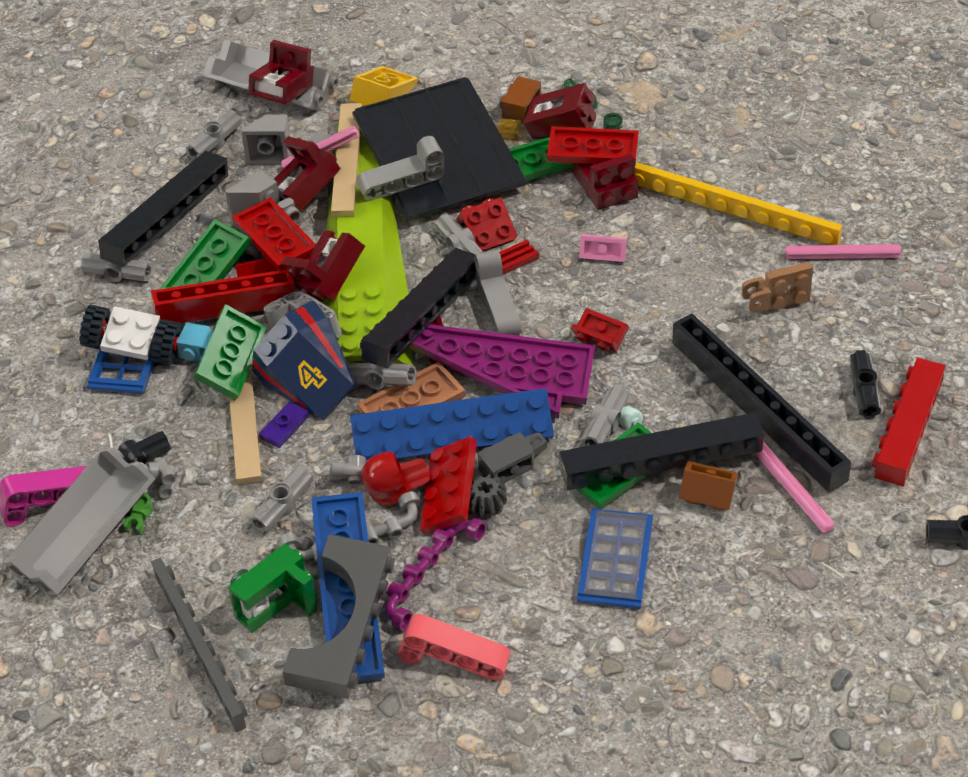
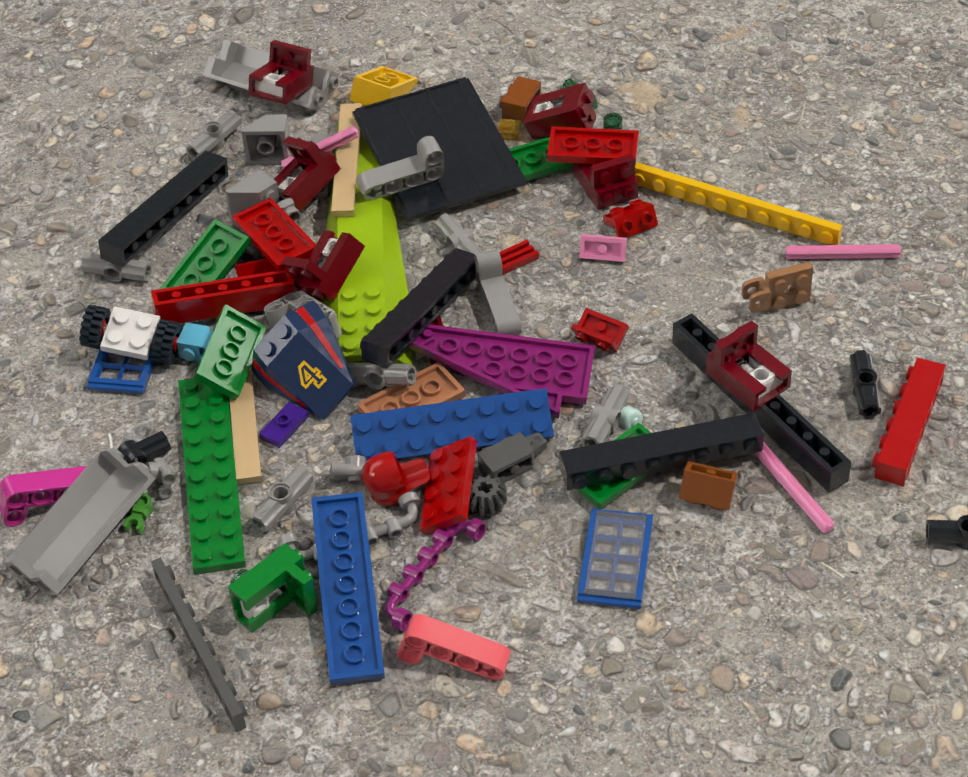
(210, 479): none -> green plate
(334, 665): dark grey arch -> none
(488, 223): red bracket -> none
(632, 219): none -> red bracket
(747, 368): none -> dark red brick

